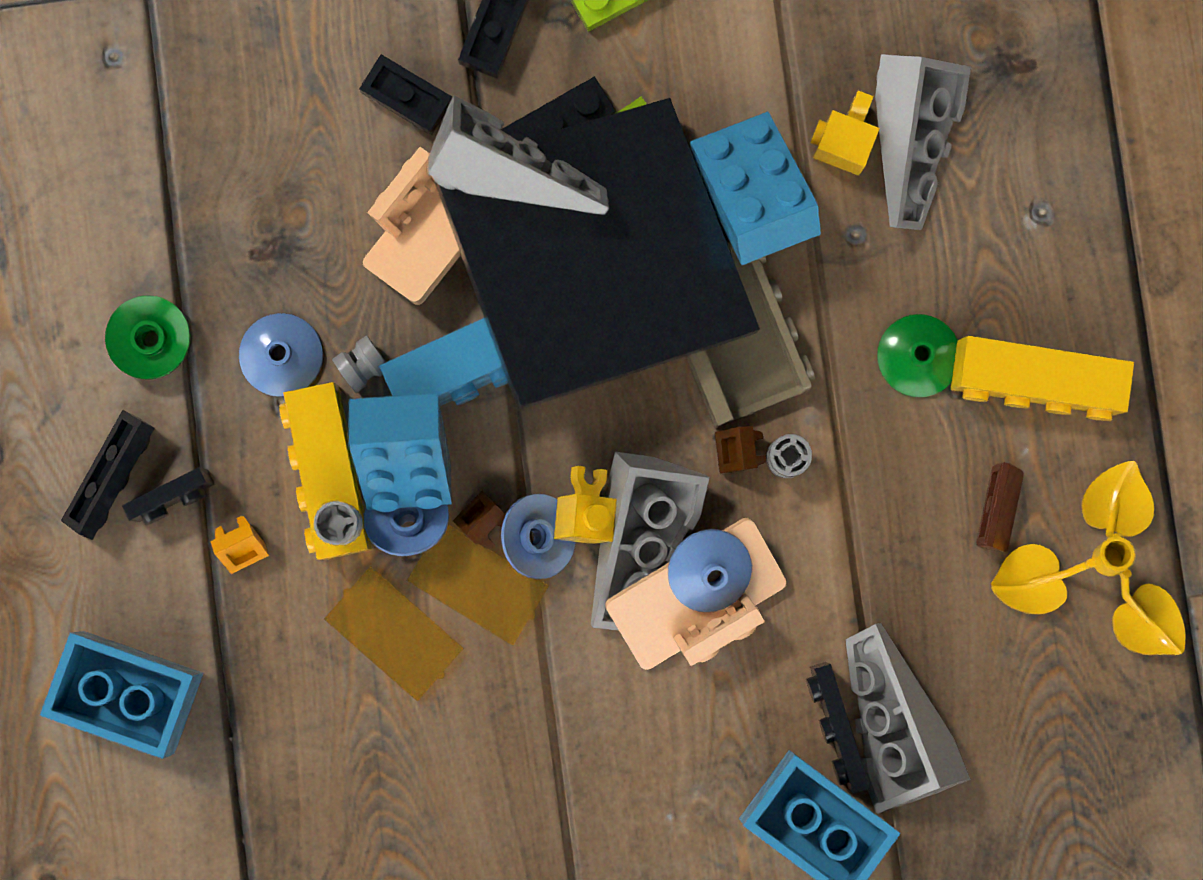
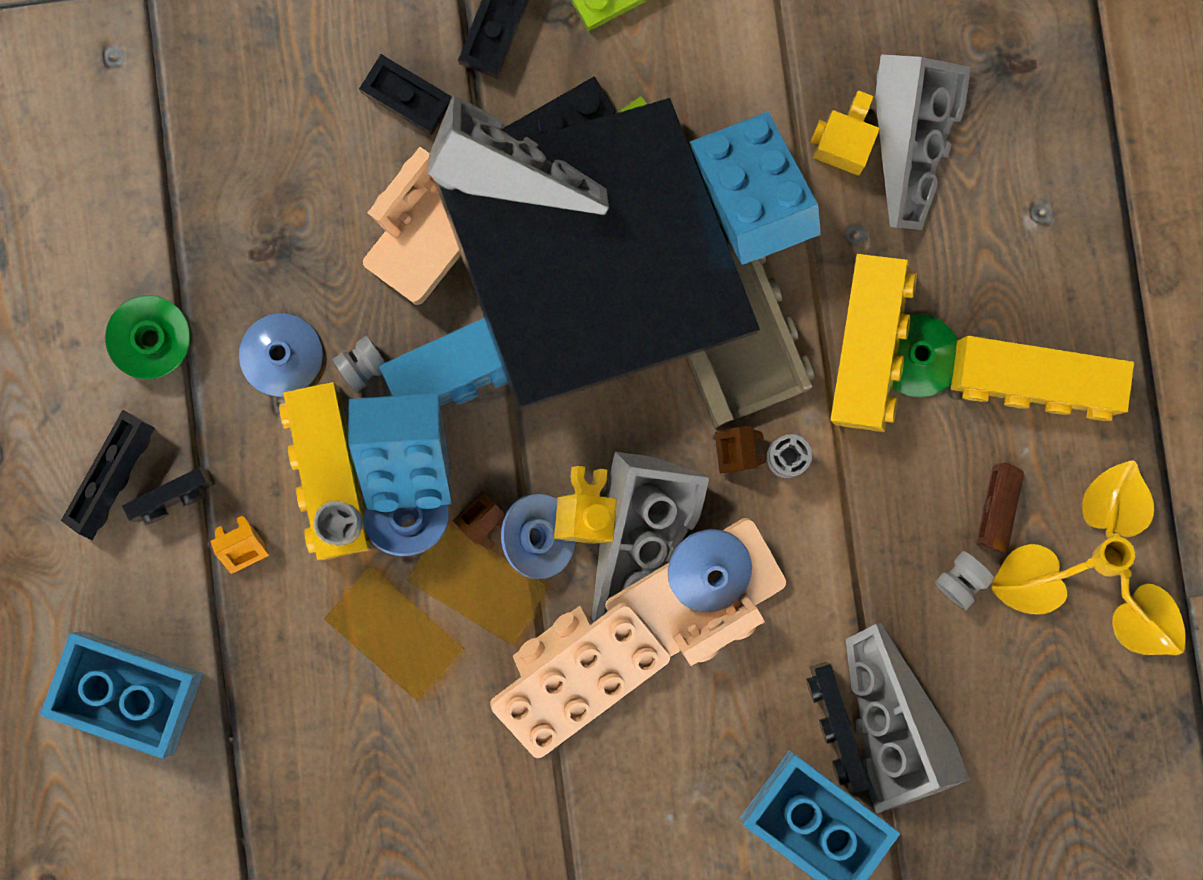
(576, 675): none -> light nougat bracket
(872, 343): none -> yellow brick
(964, 580): none -> light grey wheel

